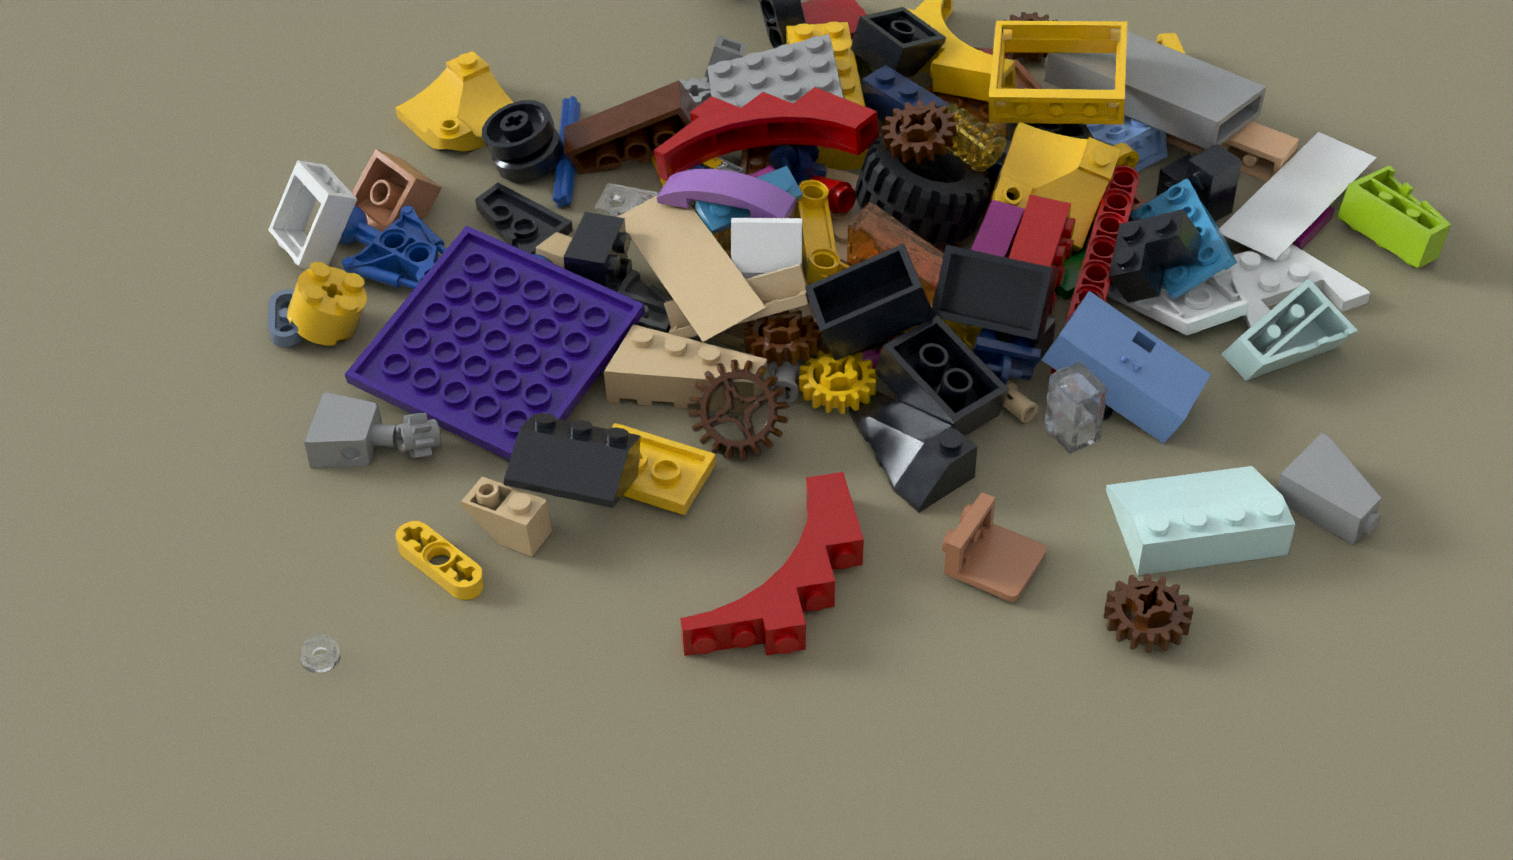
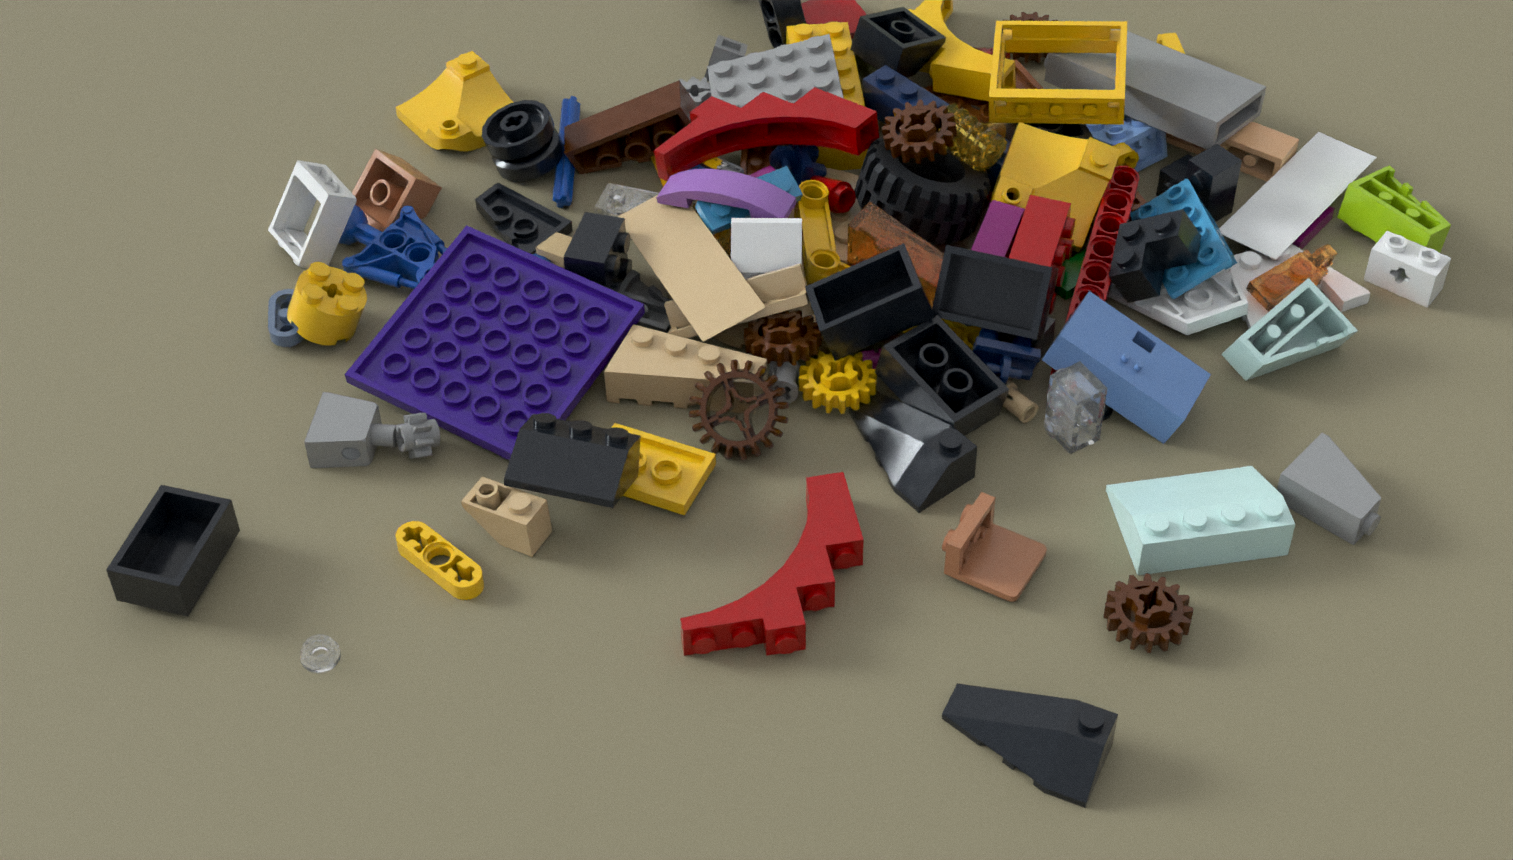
(173, 550): none -> black piece
(1046, 737): none -> black wedge
(1284, 278): none -> clear orange hinge
(1407, 268): none -> white brick

